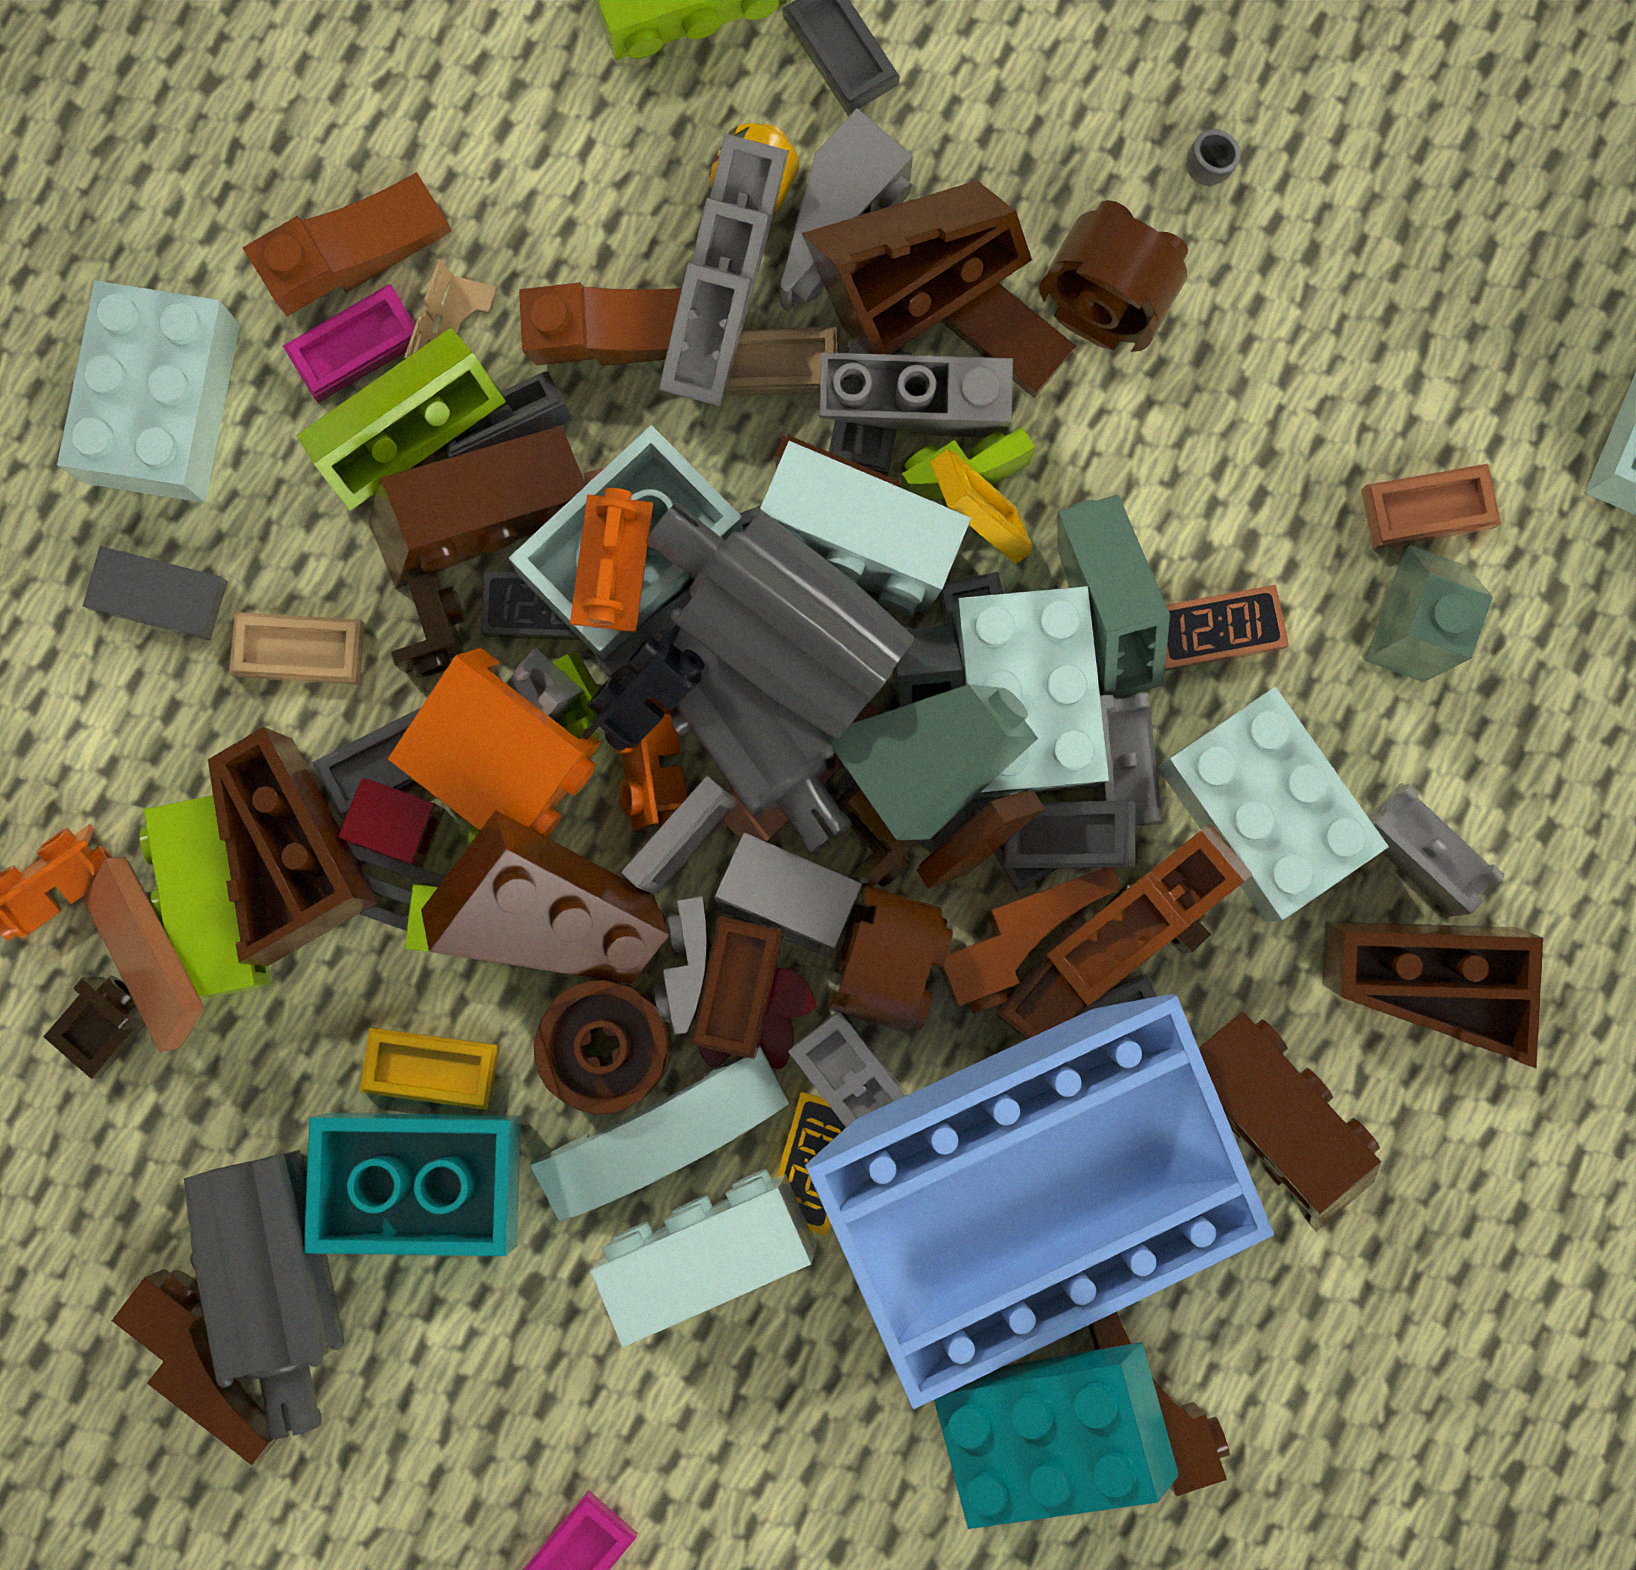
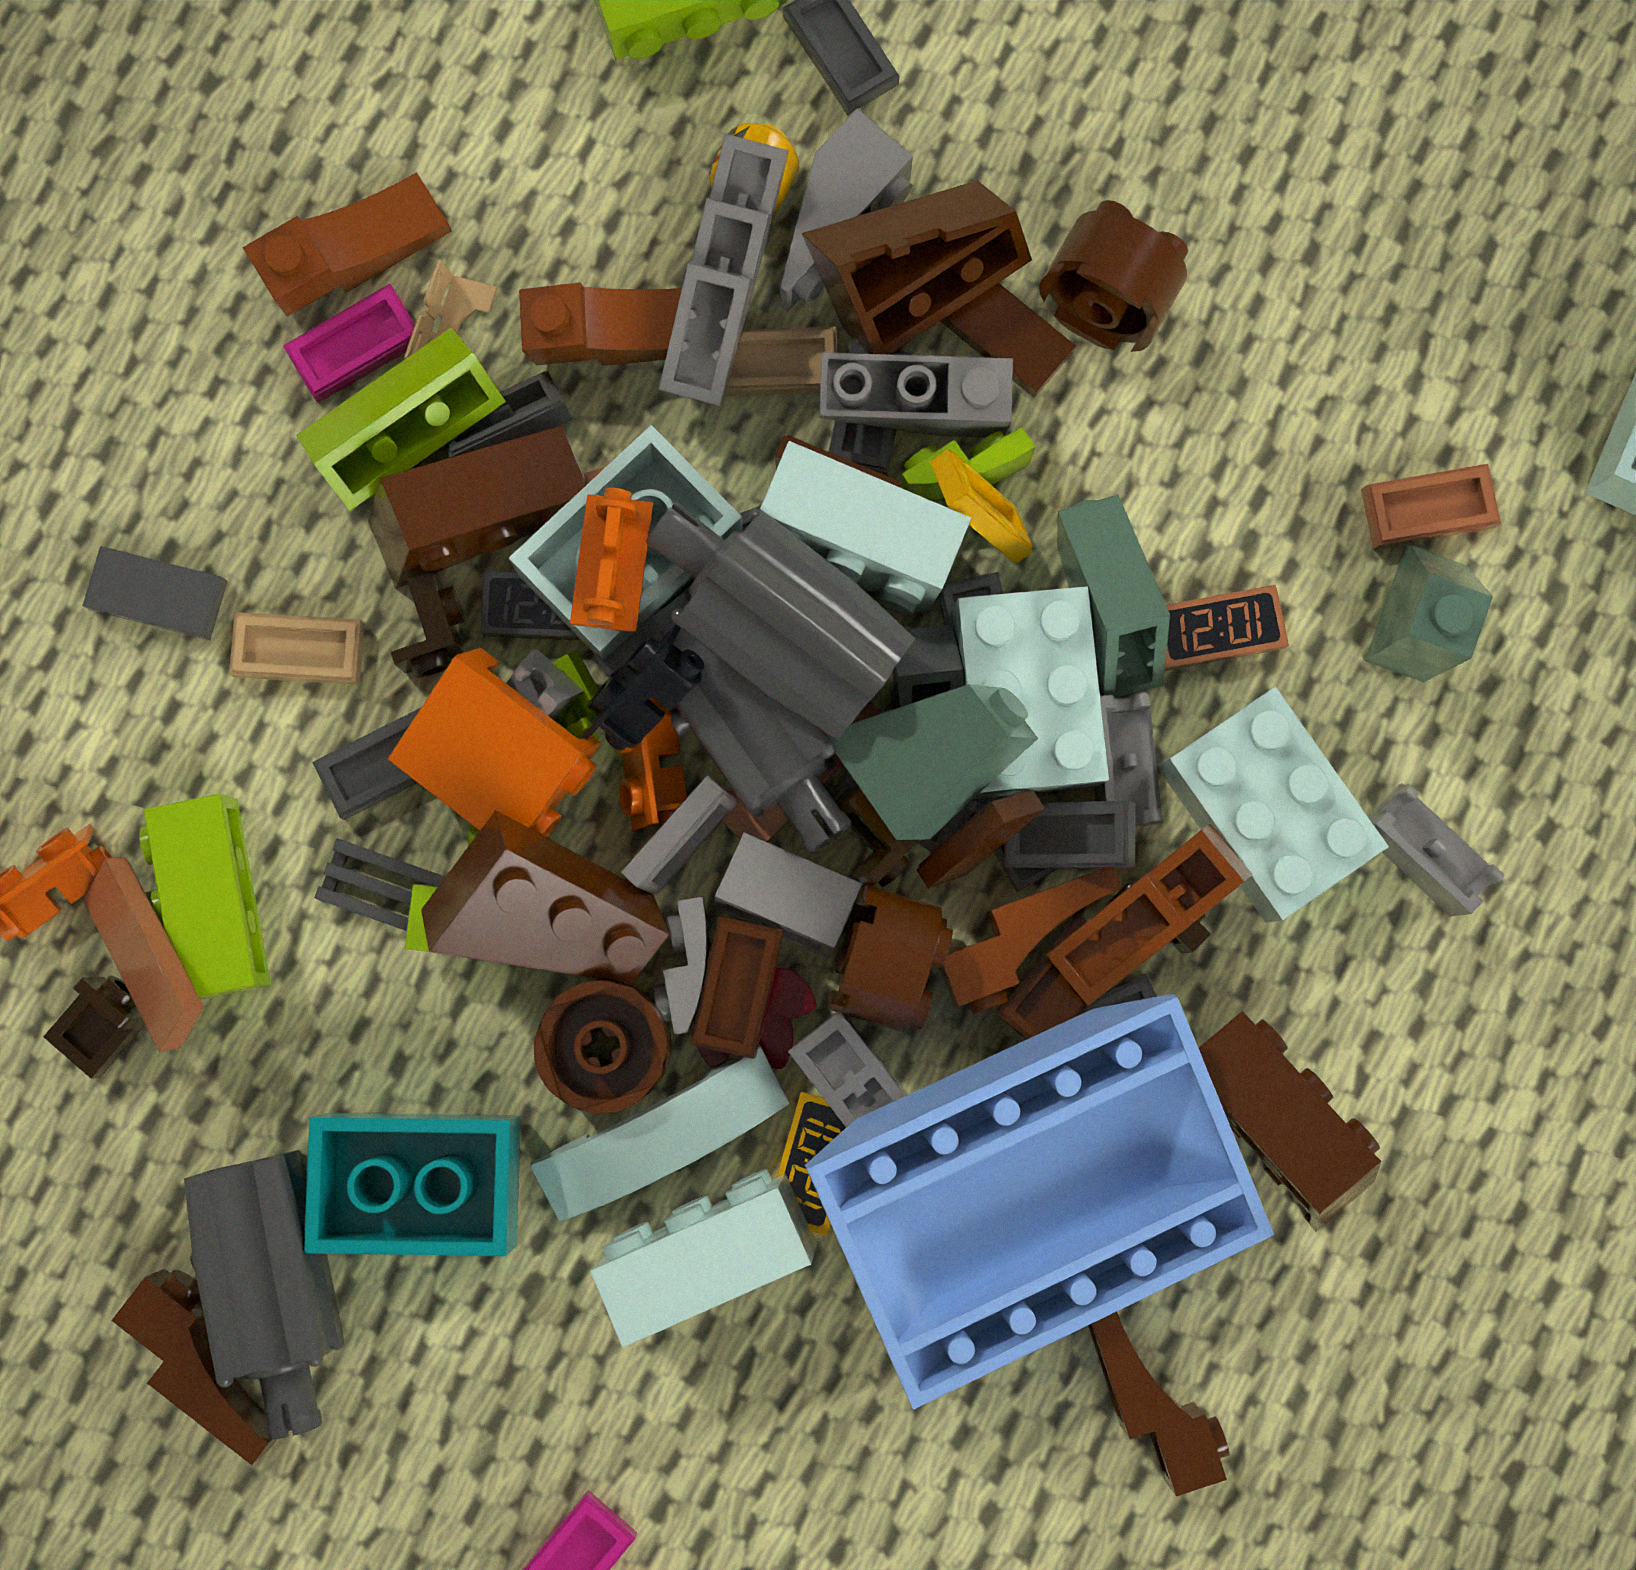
(149, 391): light aqua brick -> none
(282, 849): reddish brown wedge -> none
(391, 822): dark red panel -> none
(429, 1068): yellow tile -> none
(1058, 1438): teal brick -> none
(1213, 157): dark grey hinge -> none
(1448, 978): reddish brown wedge -> none

